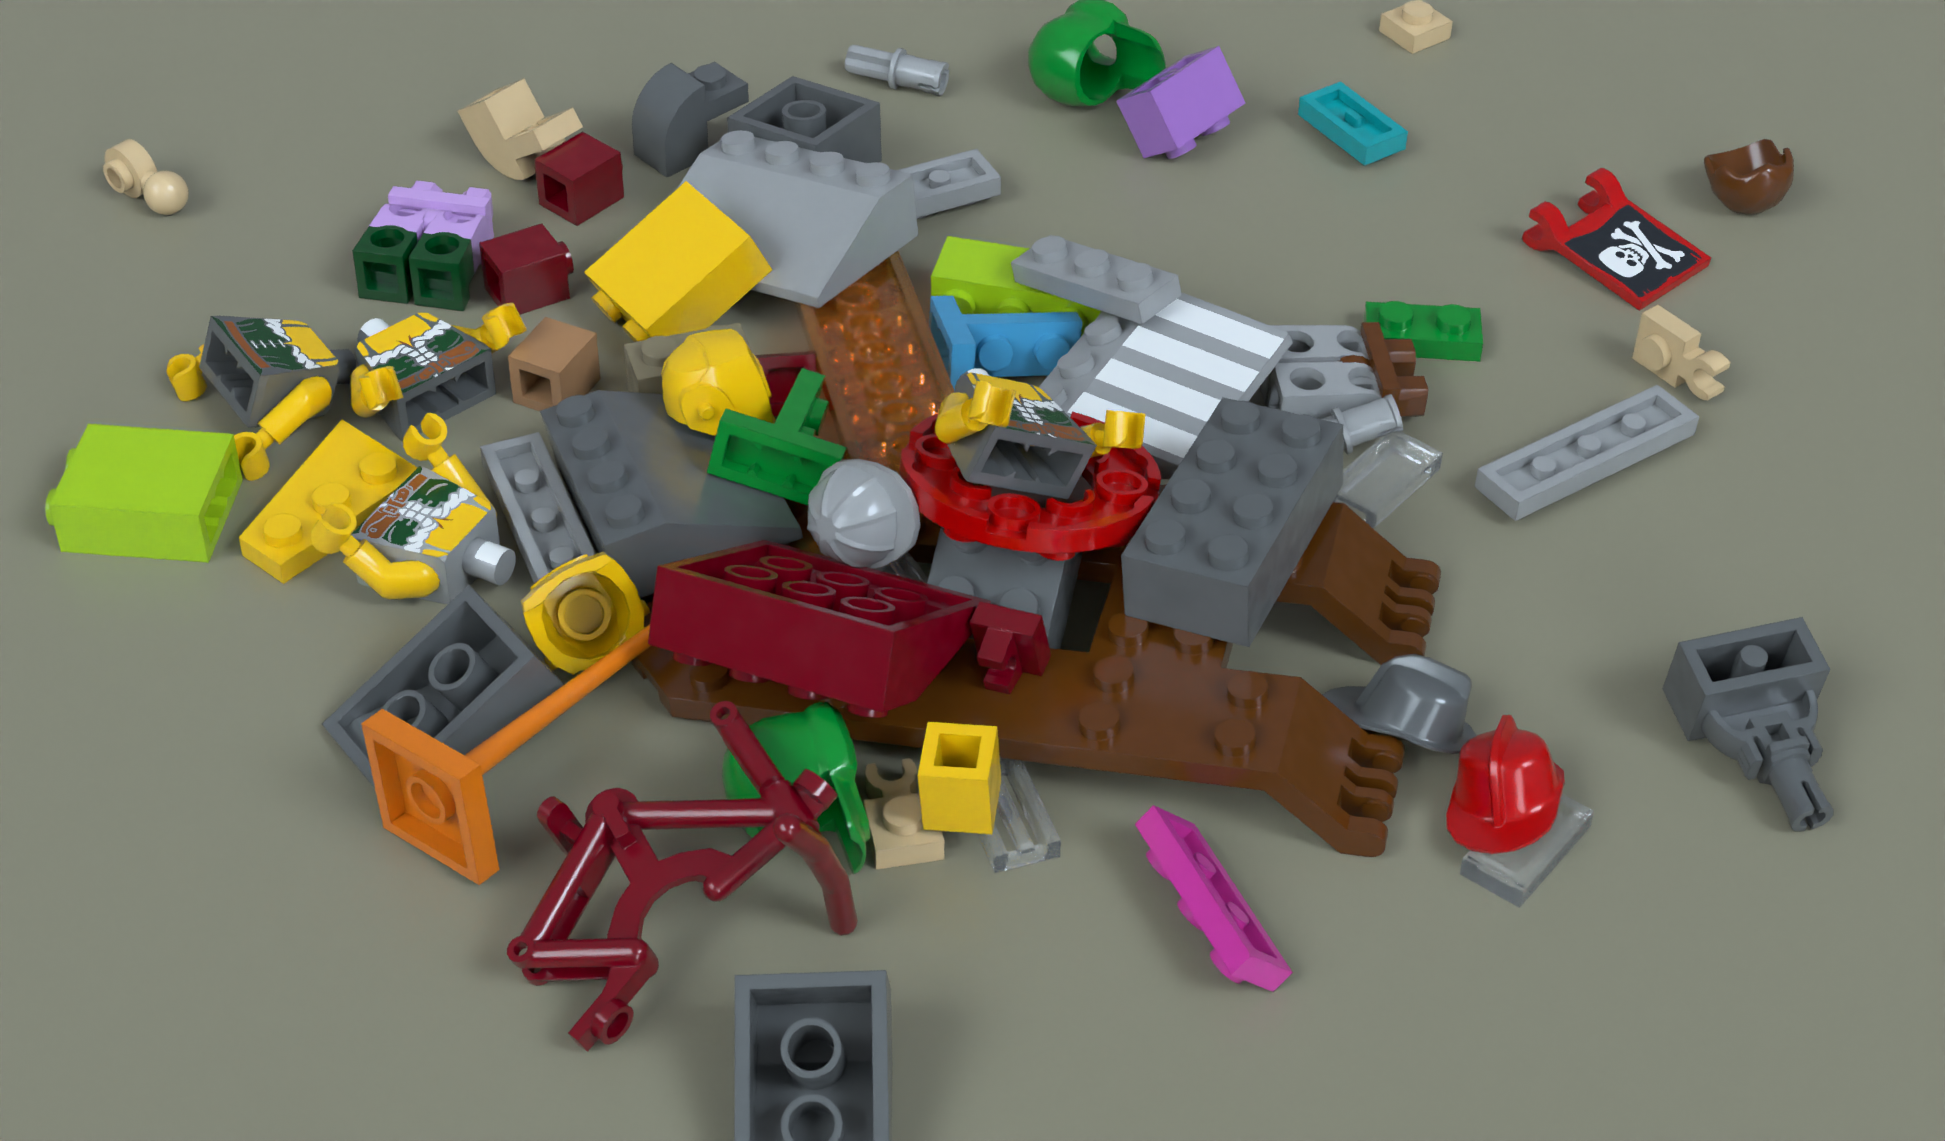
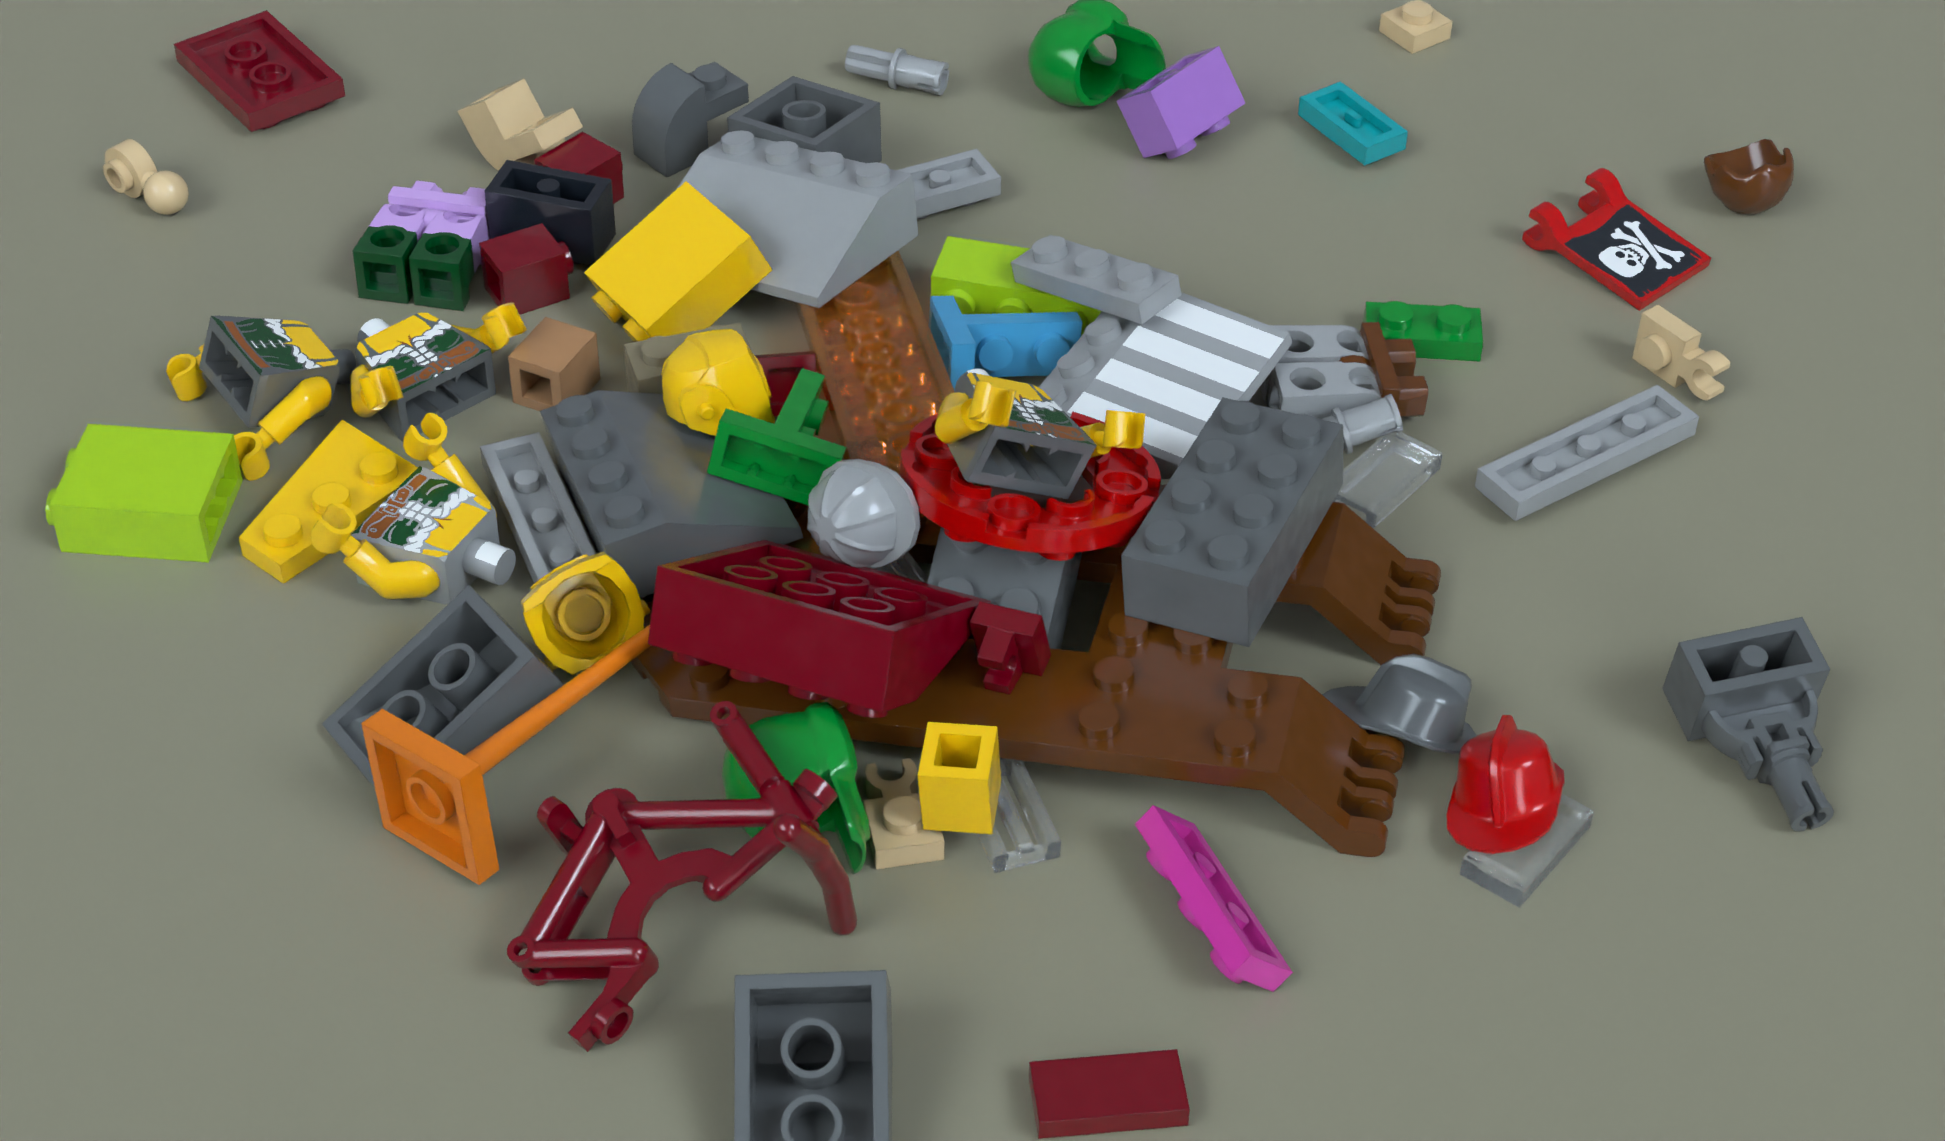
(259, 71): none -> dark red plate
(568, 203): none -> black brick
(1108, 1093): none -> dark red tile

